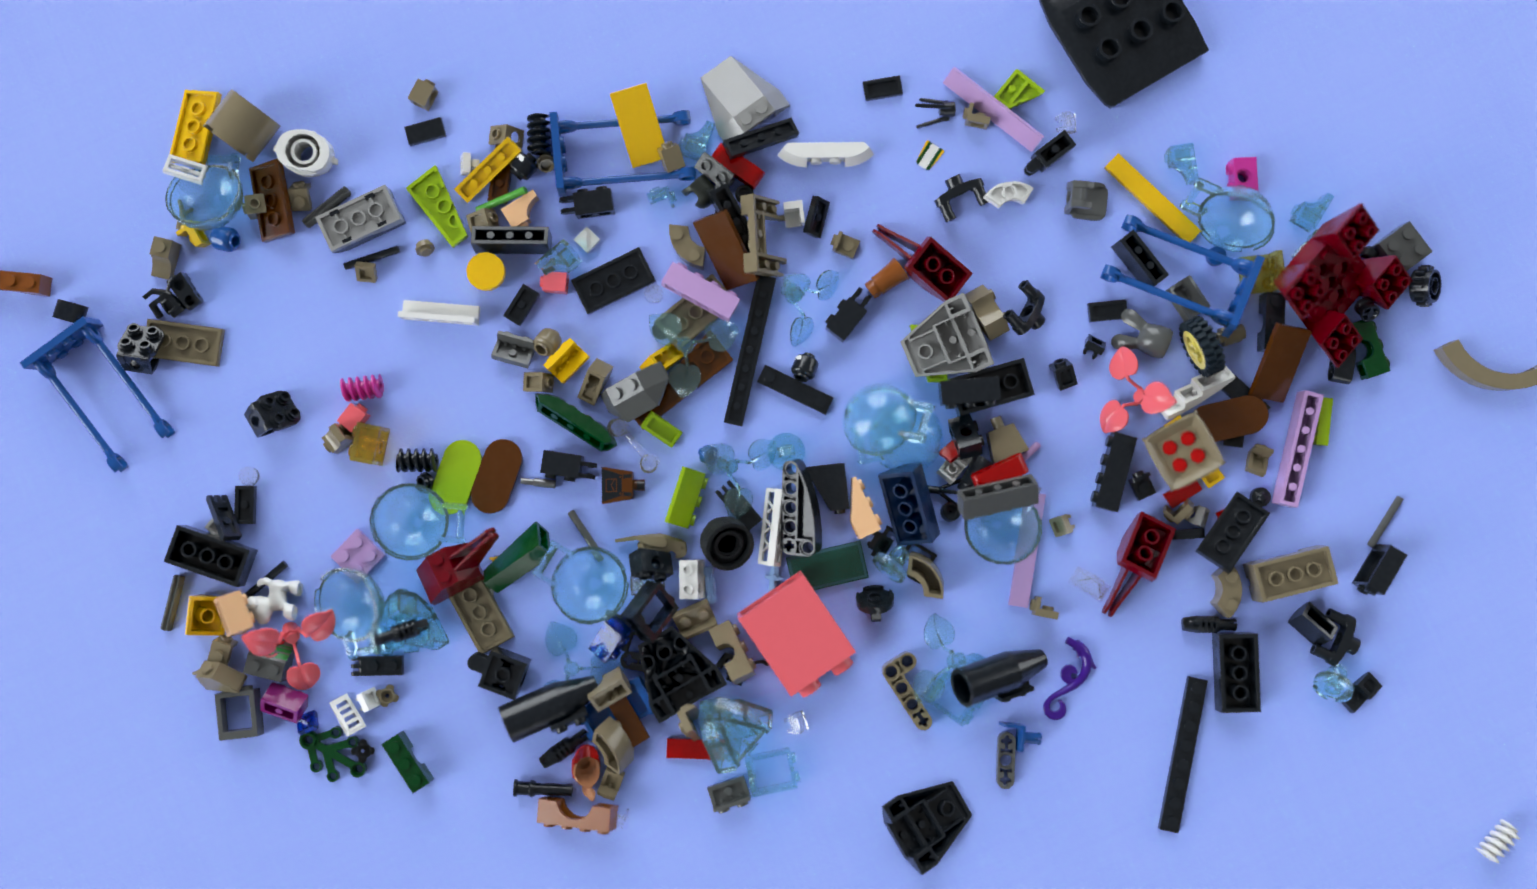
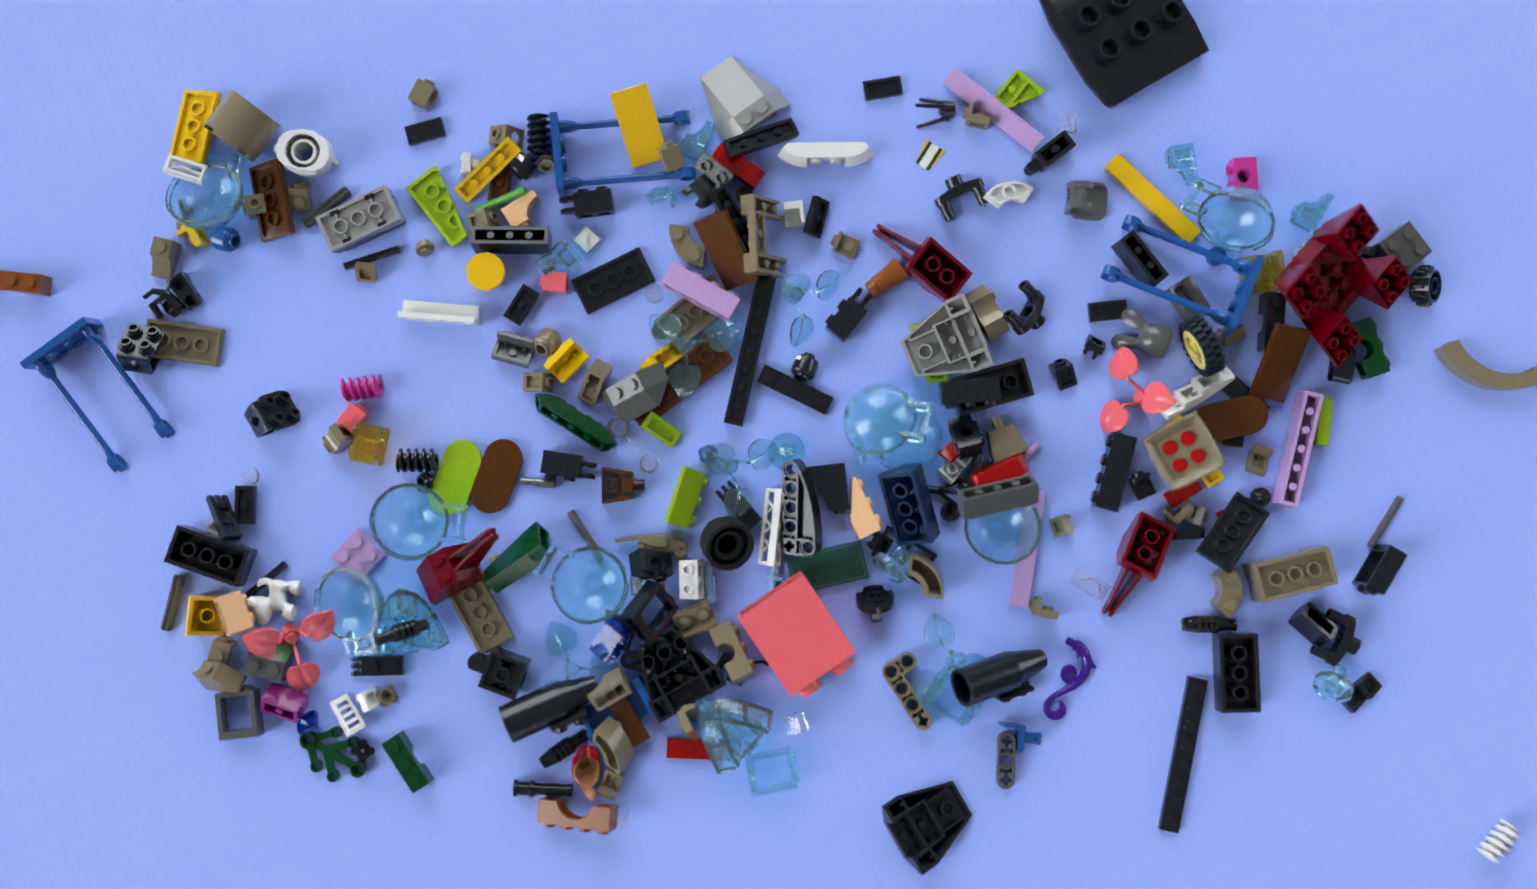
(69, 311): black beam -> none
(729, 794): dark grey bracket -> none
(1366, 309): black wheel -> none

